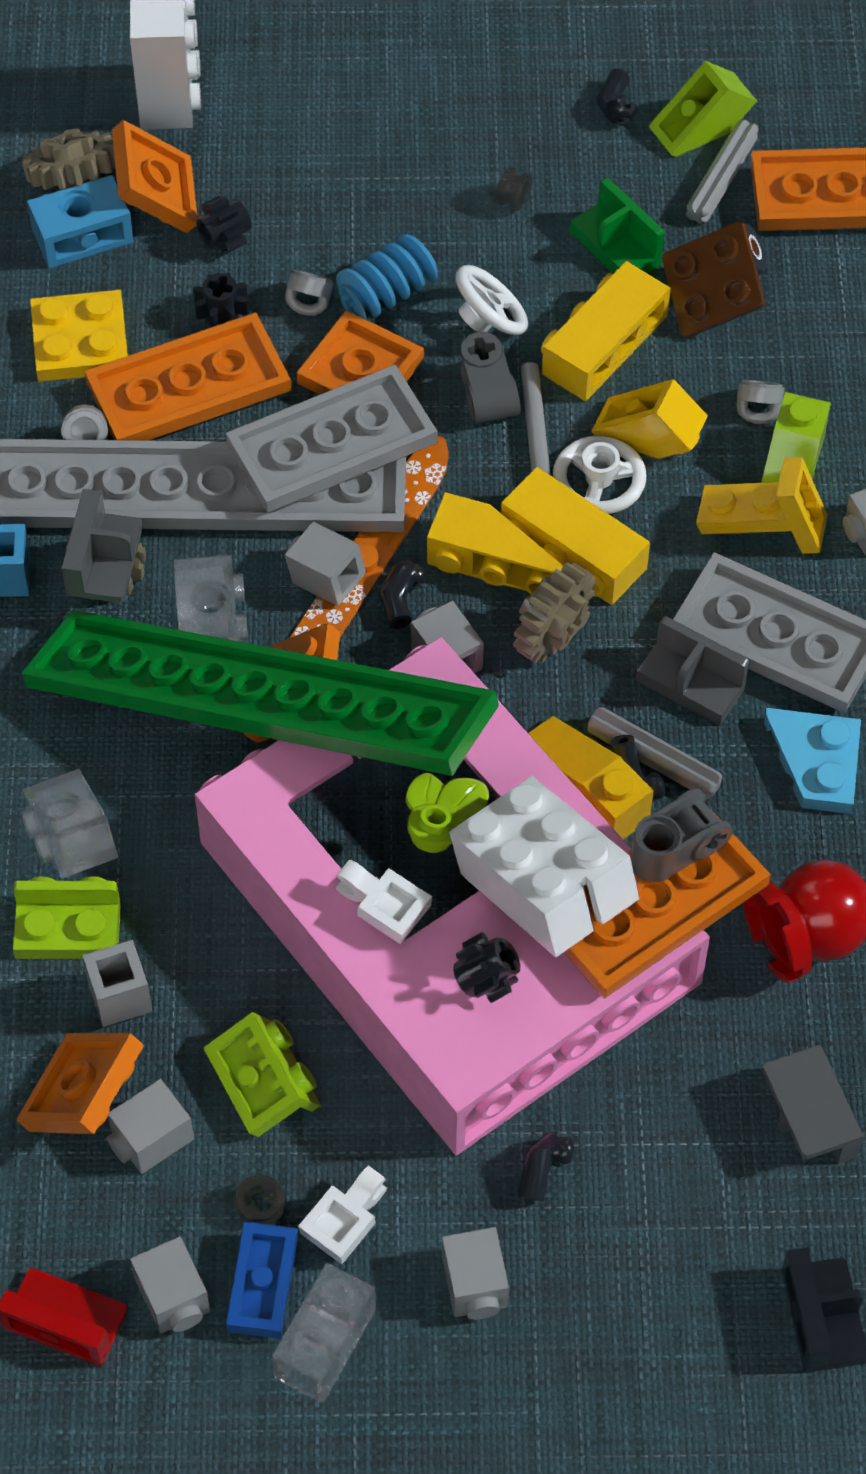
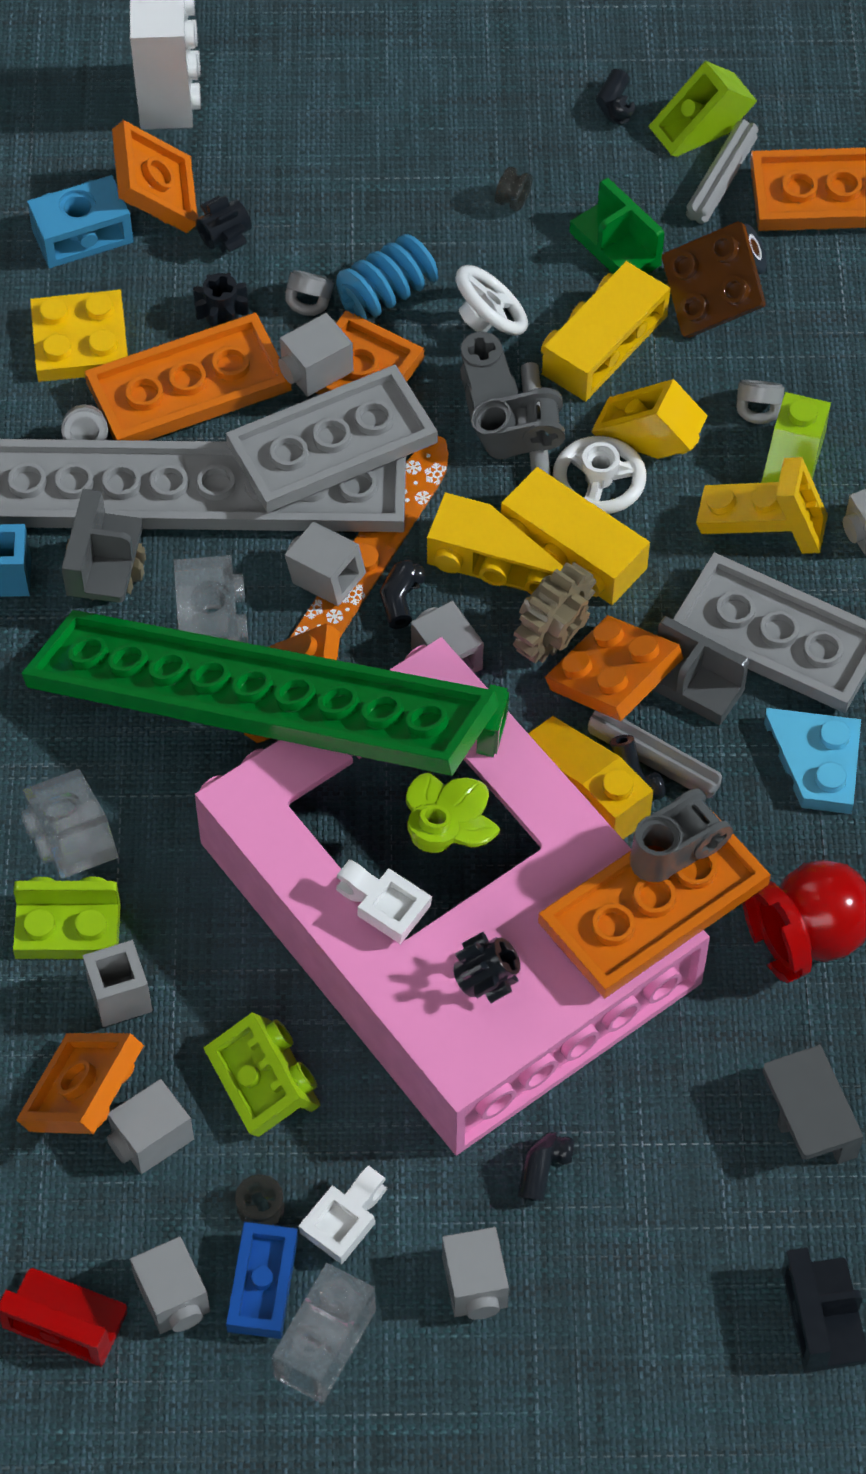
(69, 159): dark tan gear -> none
(316, 355): none -> light grey brick
(490, 737): none -> green tile
(519, 424): none -> dark grey piece
(536, 857): white piece -> none
(614, 667): none -> orange plate

